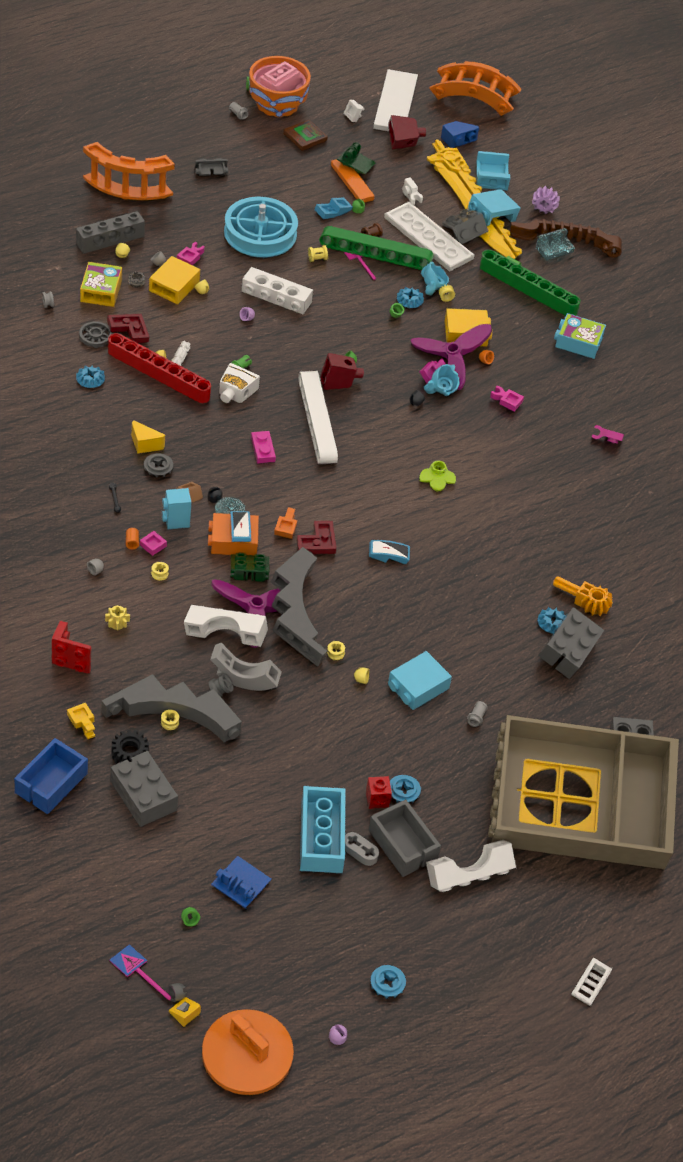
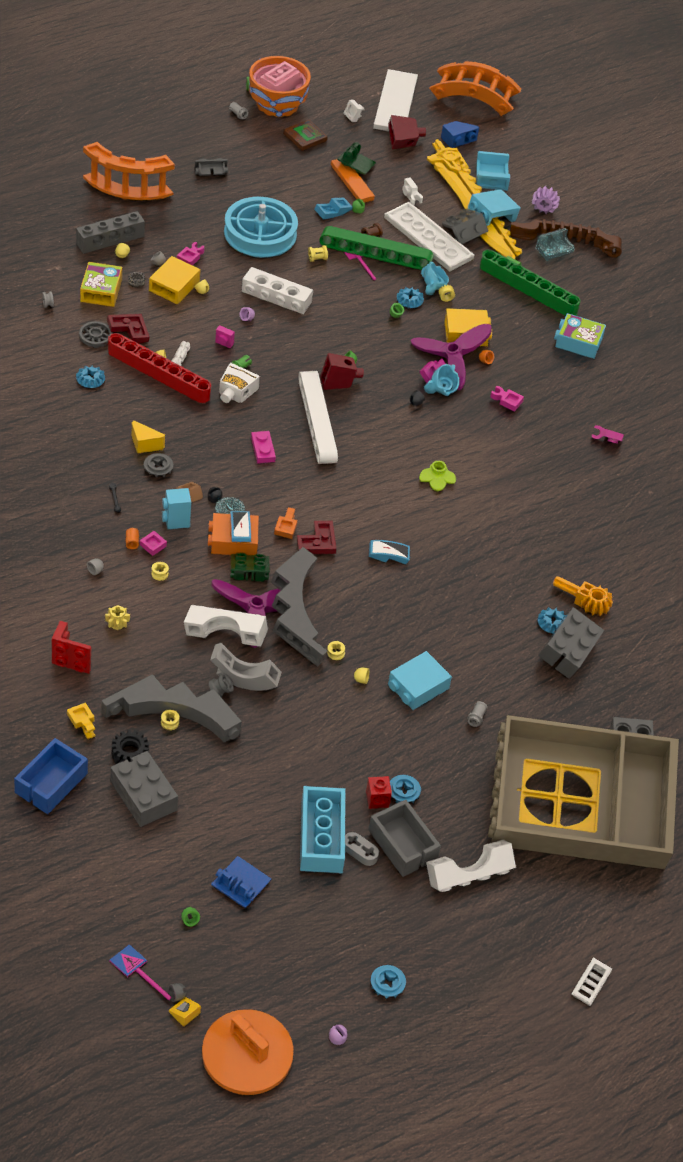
(225, 336): none -> dark pink plate

